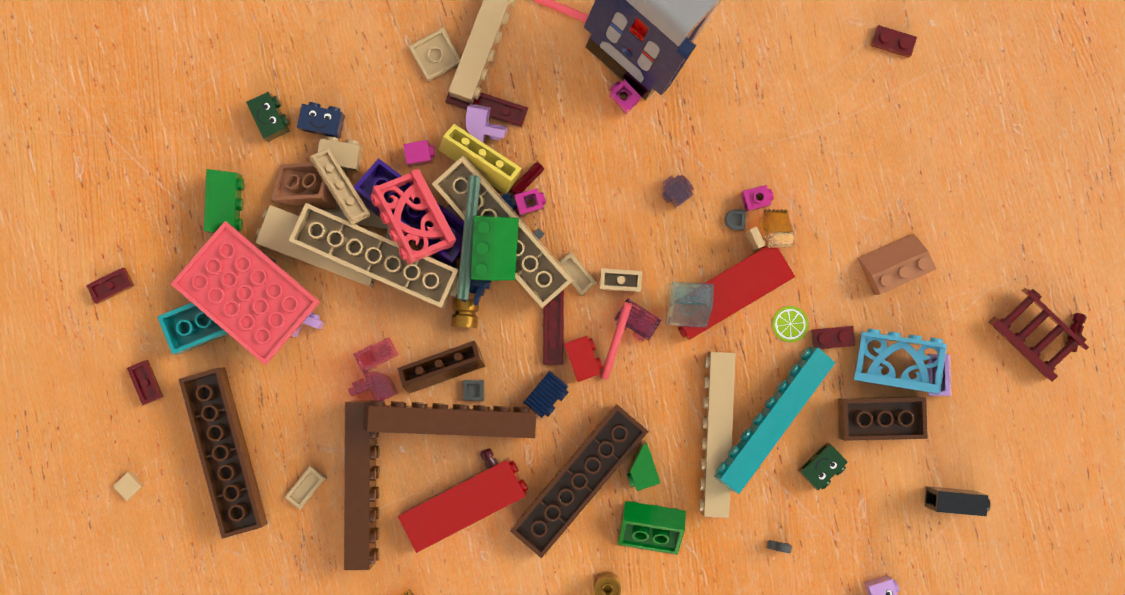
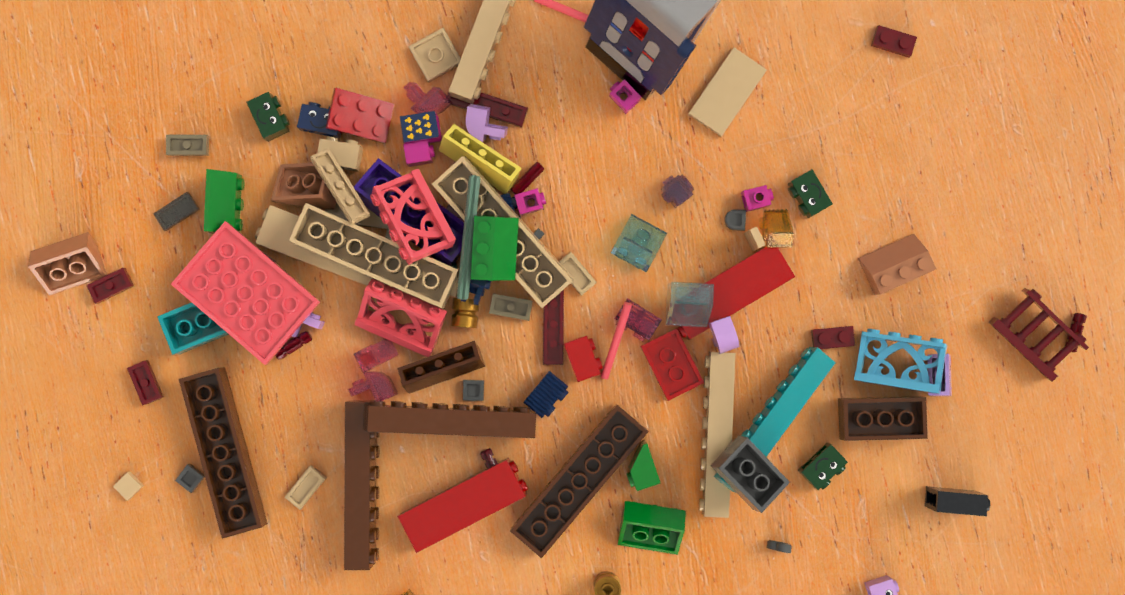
(67, 263): none -> nougat slope
(176, 211): none -> clear smoke tile
(187, 145): none -> dark tan plate
(190, 478): none -> dark grey tile
(293, 345): none -> dark red axle
(359, 115): none -> plate
(384, 325): none -> coral fence
(421, 127): none -> dark blue piece
(433, 100): none -> clear pink brick
(510, 307): none -> dark tan plate
(620, 280): tan brick -> none
(638, 243): none -> clear light blue slope
(672, 364): none -> red plate
(724, 334): none -> lavender brick
(727, 92): none -> tan tile
(750, 473): none -> dark grey brick
(790, 324): lime sticker -> none
(809, 194): none -> dark green brick

